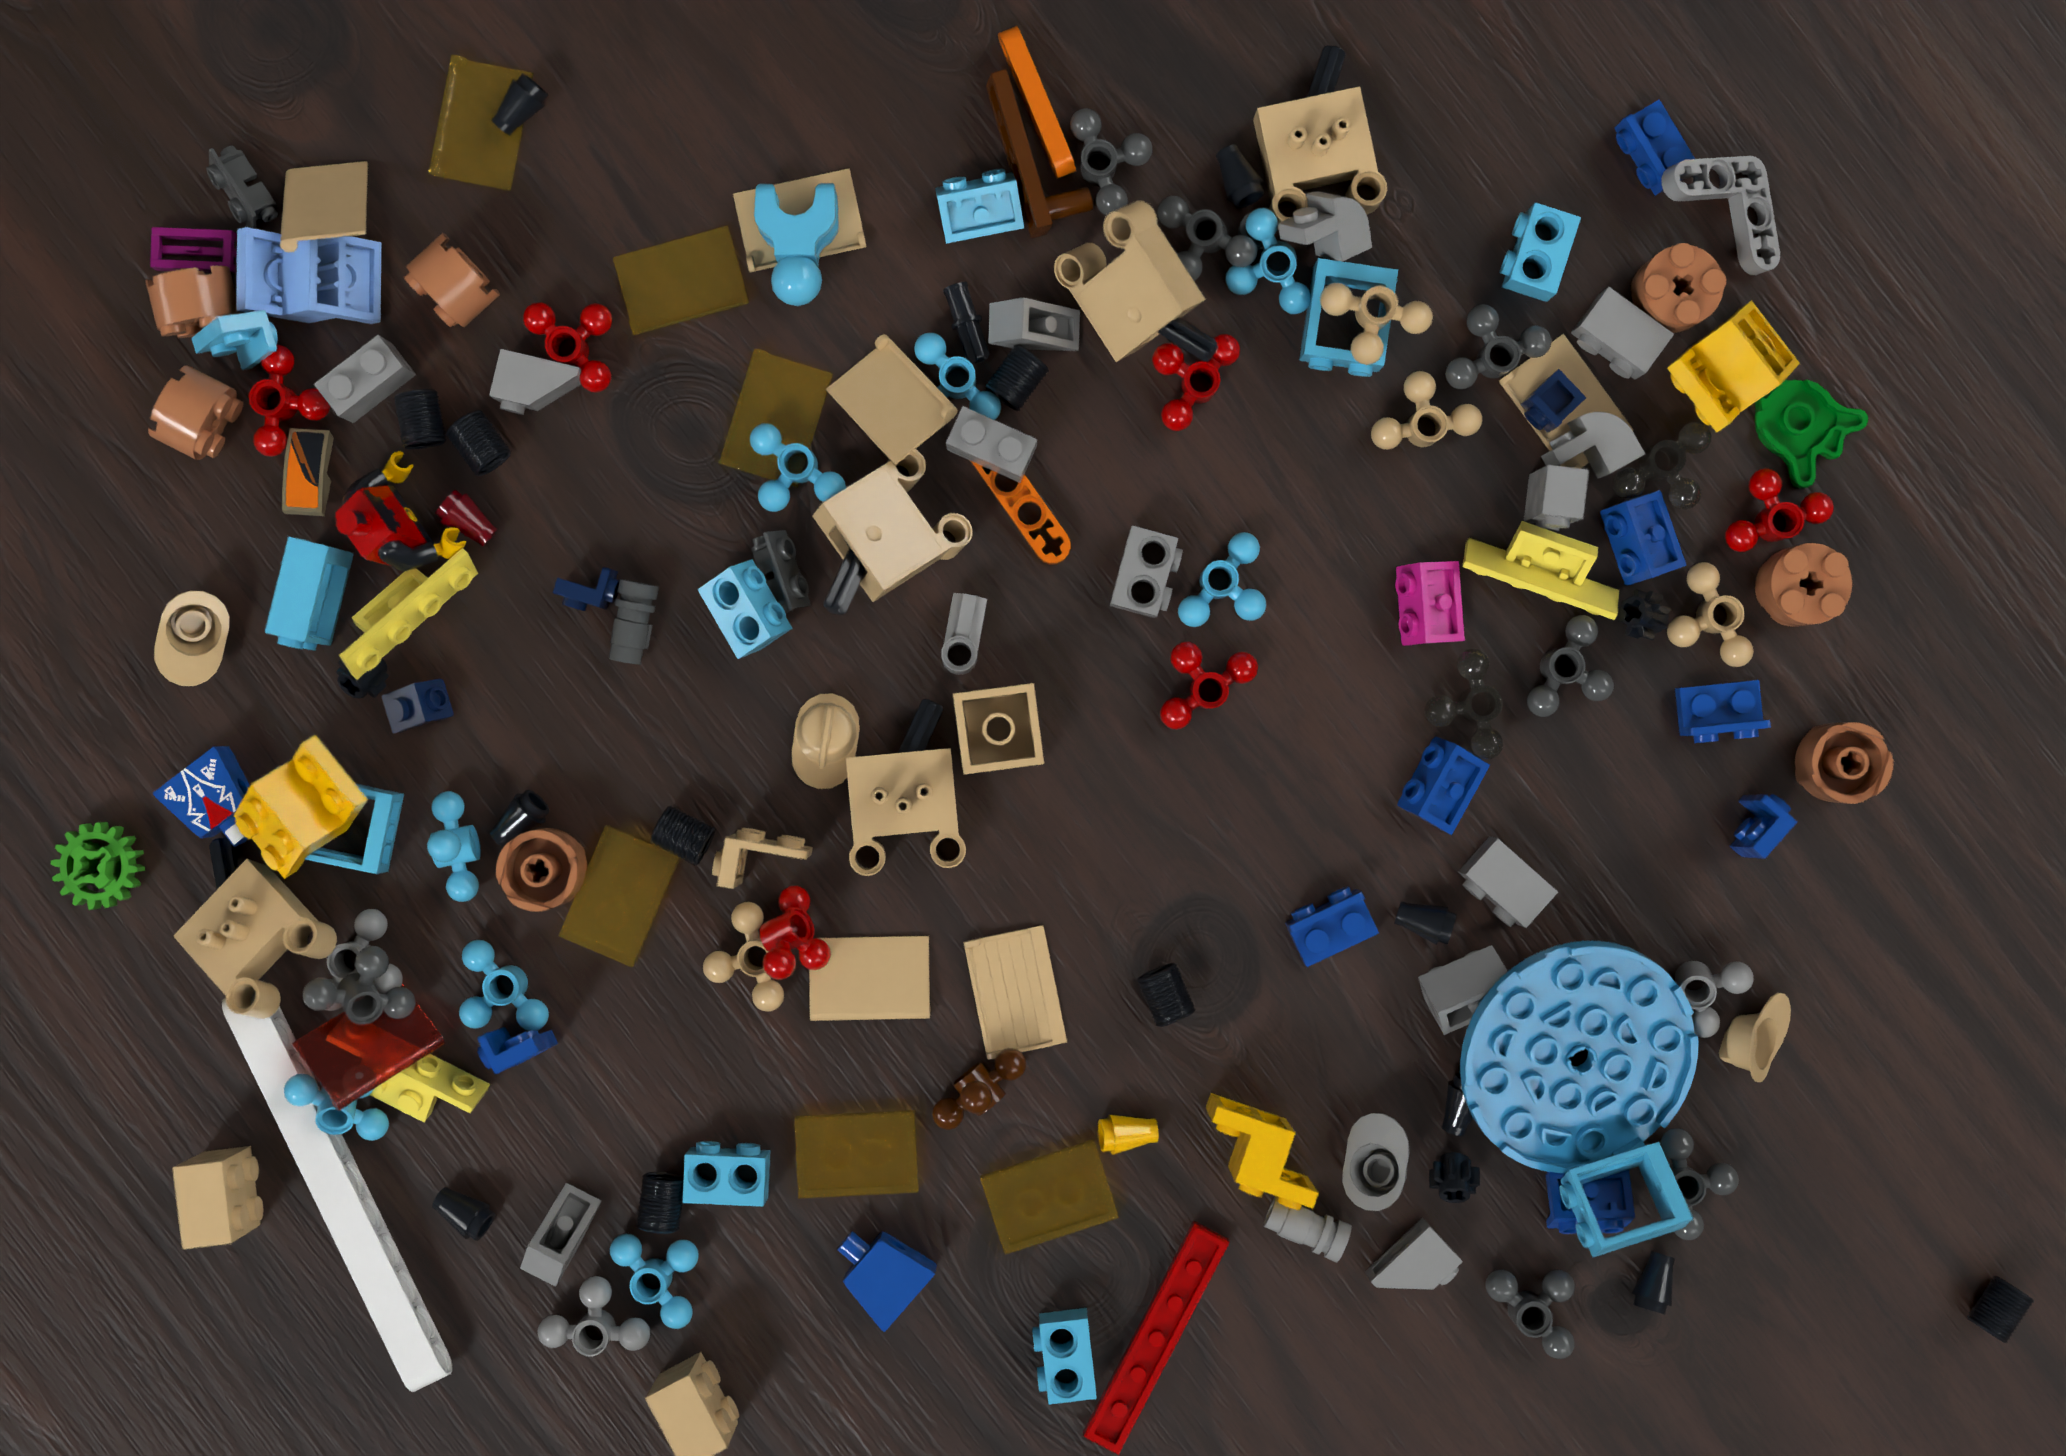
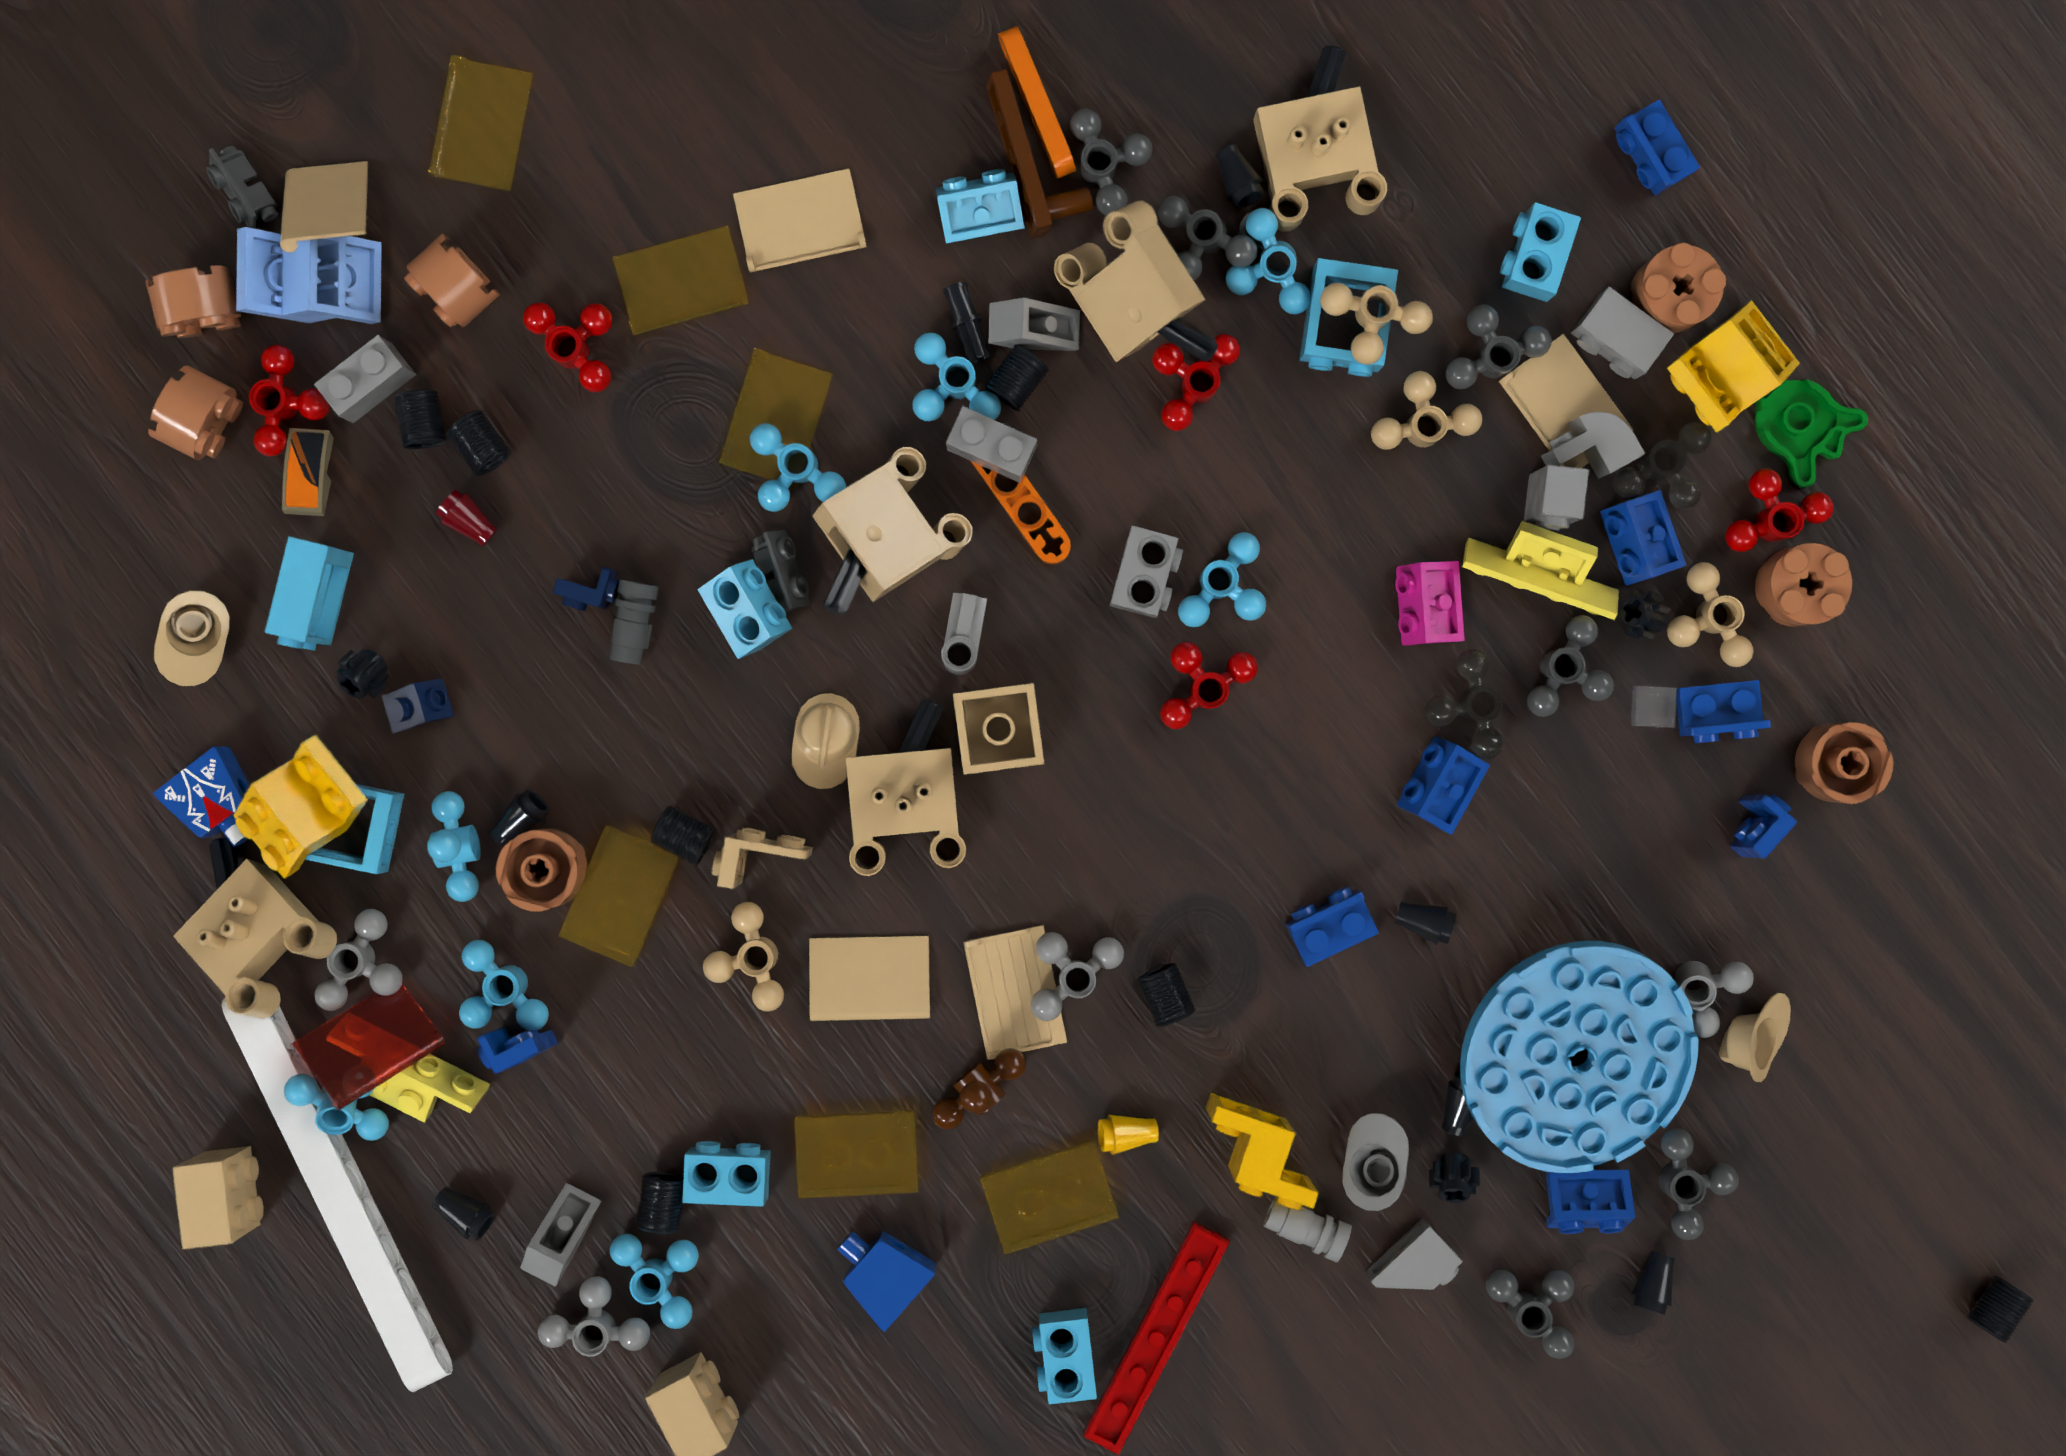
(80, 862): bright green gear -> none
(228, 251): magenta tile -> none
(243, 333): medium azure bracket -> none
(370, 963): dark grey piece -> none
(385, 526): torso -> none
(402, 608): light yellow bracket -> none
(519, 104): black cone -> none
(530, 381): light grey slope -> none
(792, 931): red piece -> none
(797, 240): medium azure piece -> none
(892, 400): tan piece -> none
(1052, 949): none -> light grey piece
(1333, 224): light grey brick -> none
(1460, 986): light grey brick -> none
(1507, 883): light grey brick -> none
(1552, 402): dark blue bracket -> none
(1653, 706): none -> clear tile
(1660, 1183): medium azure window -> none
(1741, 194): light grey beam -> none

